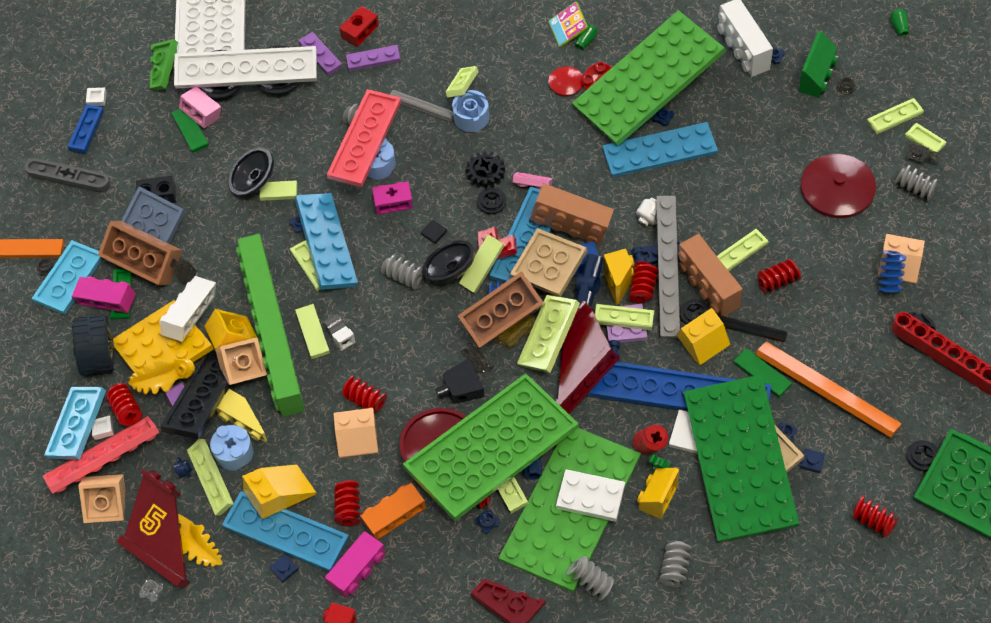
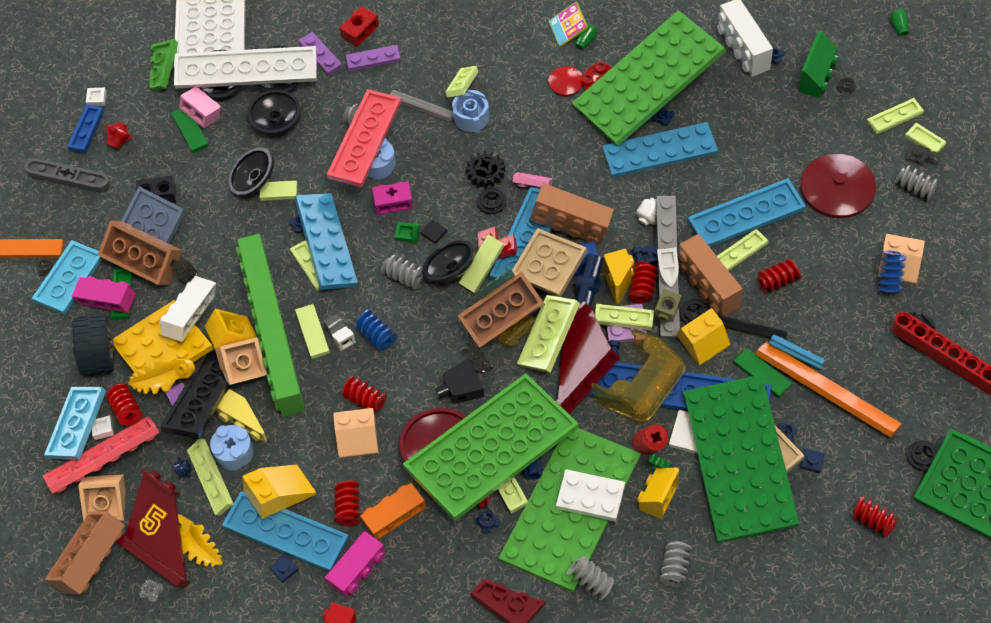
(85, 552): none -> nougat brick
(117, 134): none -> red rock
(273, 105): none -> black dish
(375, 331): none -> blue piece
(407, 232): none -> green tile
(496, 283): none -> clear green tile
(650, 385): none -> clear yellow windscreen
(668, 265): none -> white plate
(668, 298): none -> olive brick
(747, 213): none -> dark azure plate
(796, 352): none -> dark azure axle

